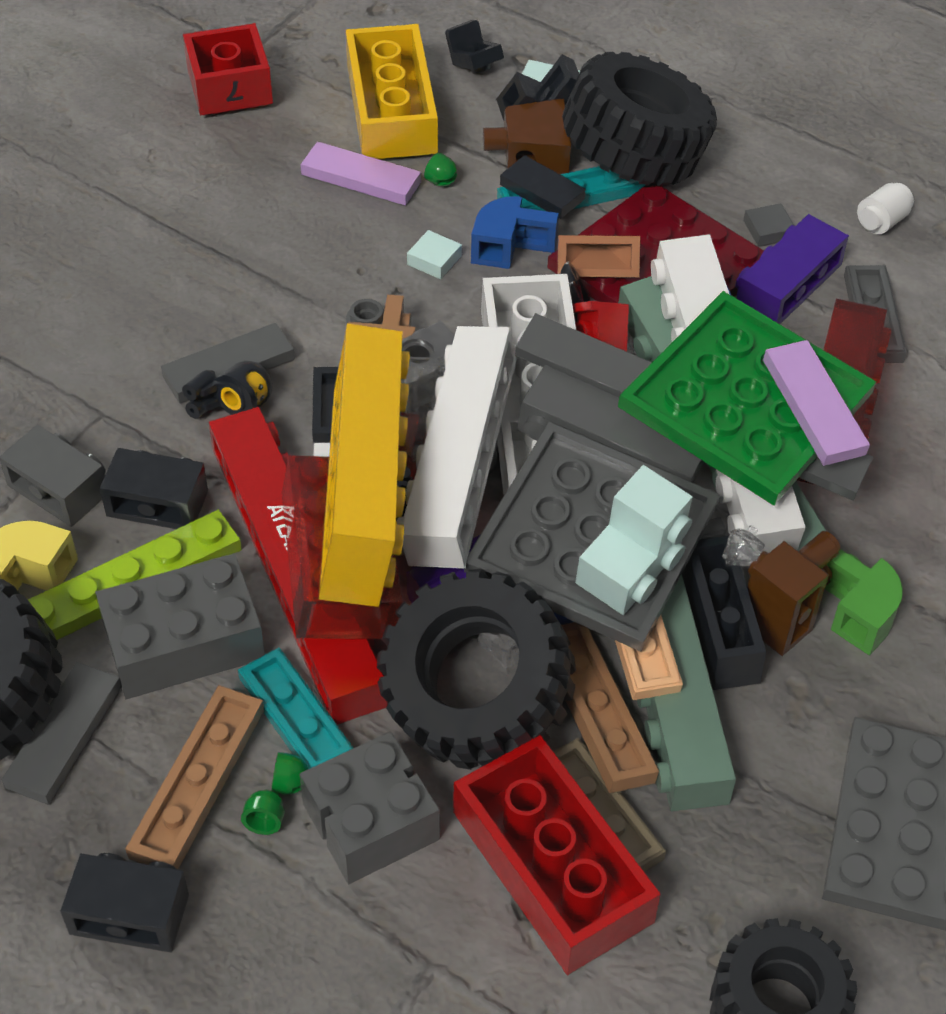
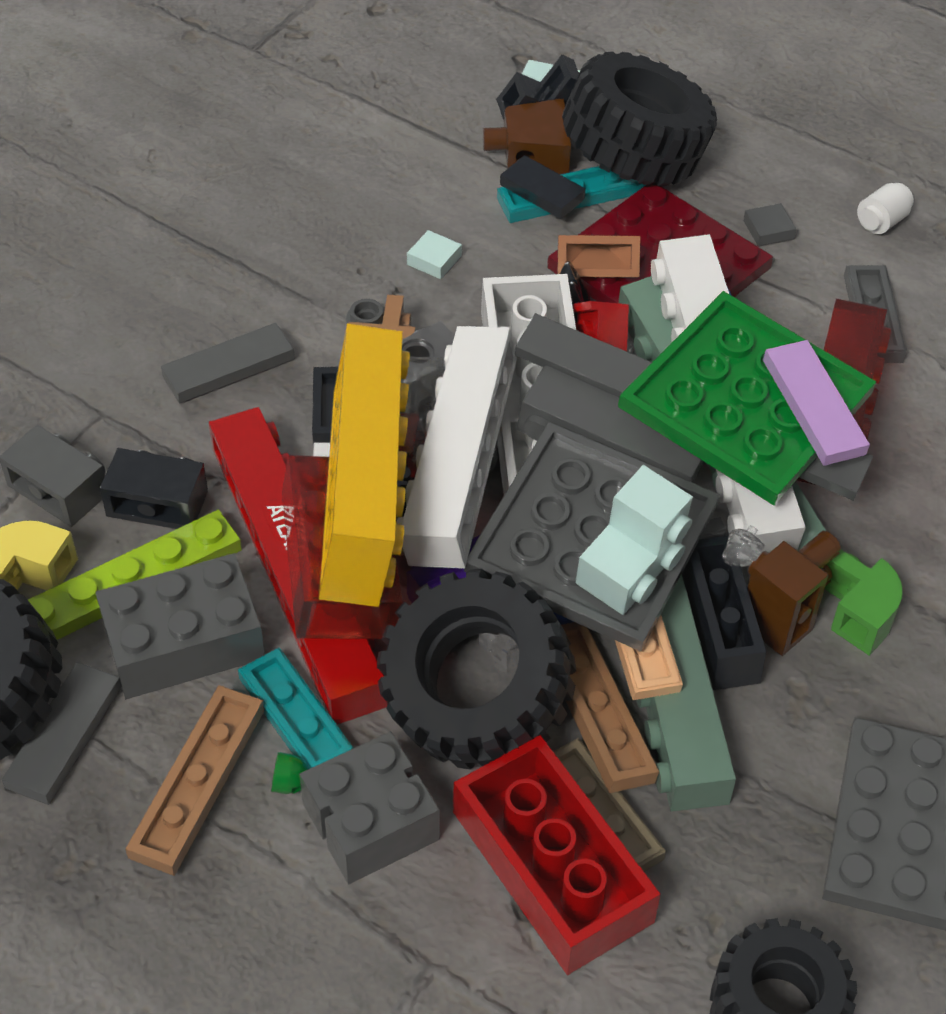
(125, 901): black brick -> none
(228, 69): red brick -> none
(235, 390): black piece -> none
(263, 812): green hinge -> none
(361, 173): lavender tile -> none
(391, 92): yellow brick -> none
(440, 170): green hinge -> none
(469, 48): black bracket -> none
(507, 226): blue brick -> none
(792, 268): dark purple brick -> none

